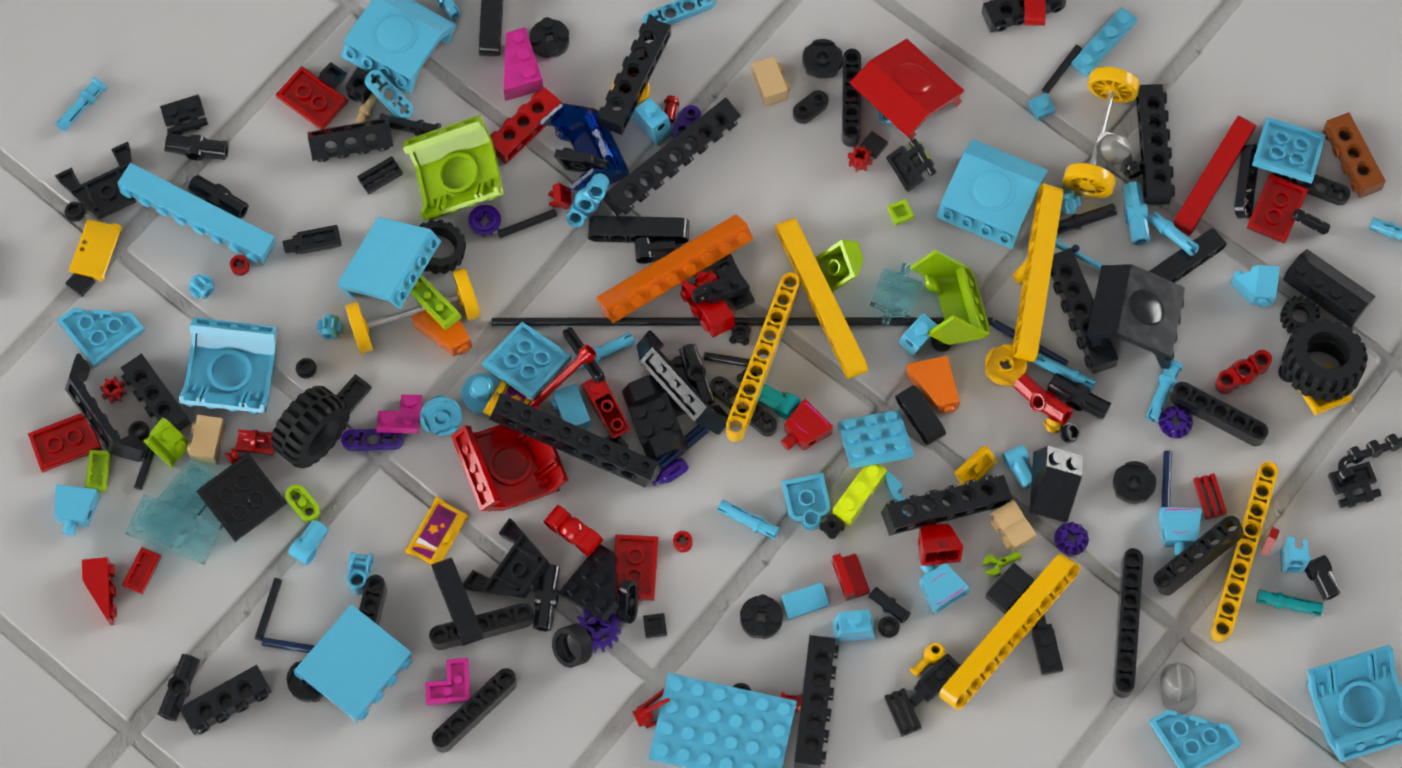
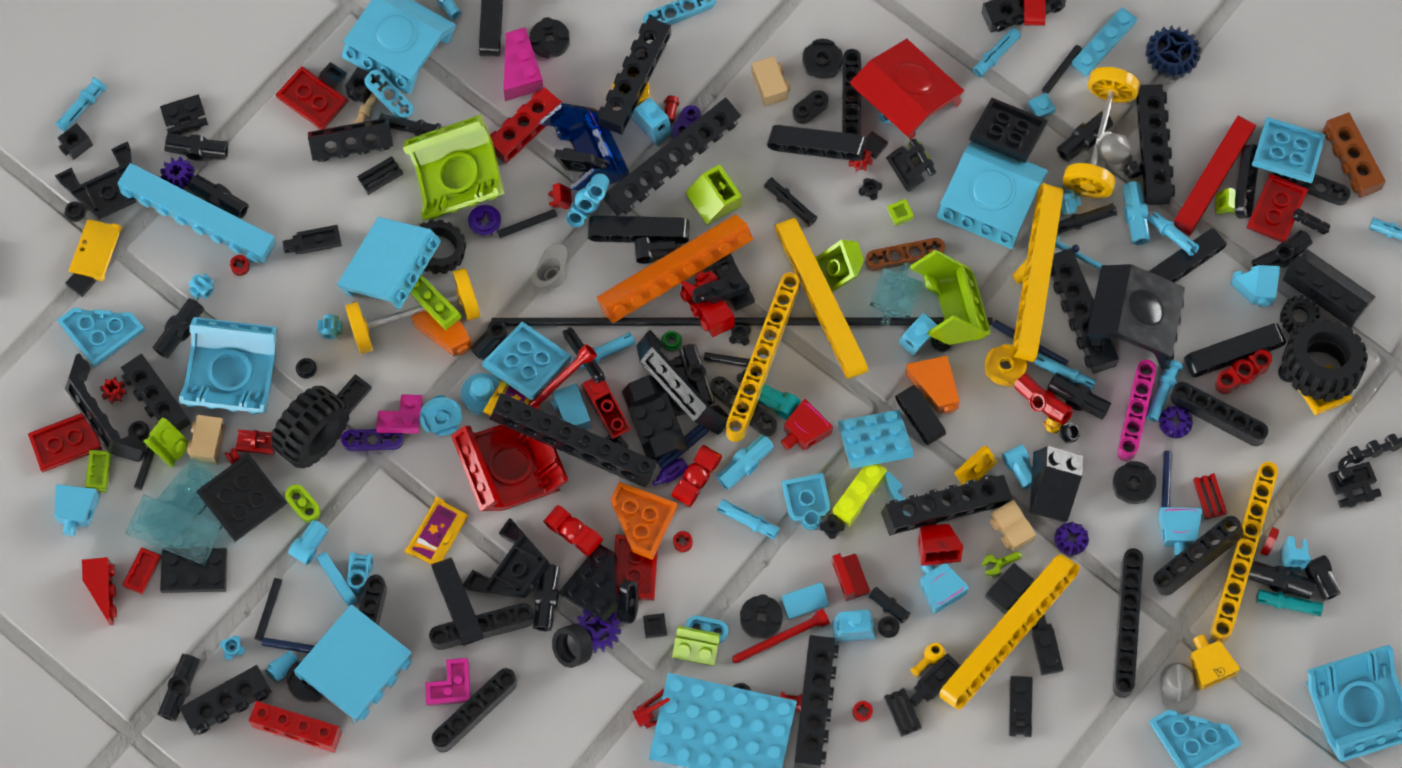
(77, 134): none -> black brick
(174, 167): none -> dark purple gear
(177, 328): none -> black piece
(186, 575): none -> black plate
(232, 641): none -> medium azure plate
(279, 668): none -> medium azure cone
(295, 726): none -> red brick
(337, 579): none -> medium azure beam
(488, 341): none -> black piece
(551, 267): none -> light grey piece
(642, 518): none -> orange plate
(671, 335): none -> green plate
(696, 476): none -> red piece
(696, 645): none -> lime plate
(710, 625): none -> medium azure plate
(714, 195): none -> lime slope
(745, 462): none -> medium azure piece
(783, 195): none -> black pin
(816, 142): none -> black beam
(818, 619): none -> red piece
(866, 705): none -> red bush
(870, 183): none -> black plate
(903, 250): none -> dark orange beam
(990, 58): none -> medium azure pin
(1008, 130): none -> black plate
(1020, 705): none -> black plate
(1082, 138): none -> black piece
(1136, 419): none -> dark pink beam
(1170, 57): none -> dark blue gear
(1211, 663): none -> yellow torso
(1225, 201): none -> lime tile
(1236, 348): none -> black beam
(1281, 579): none -> black piece
(1291, 247): none -> black piece

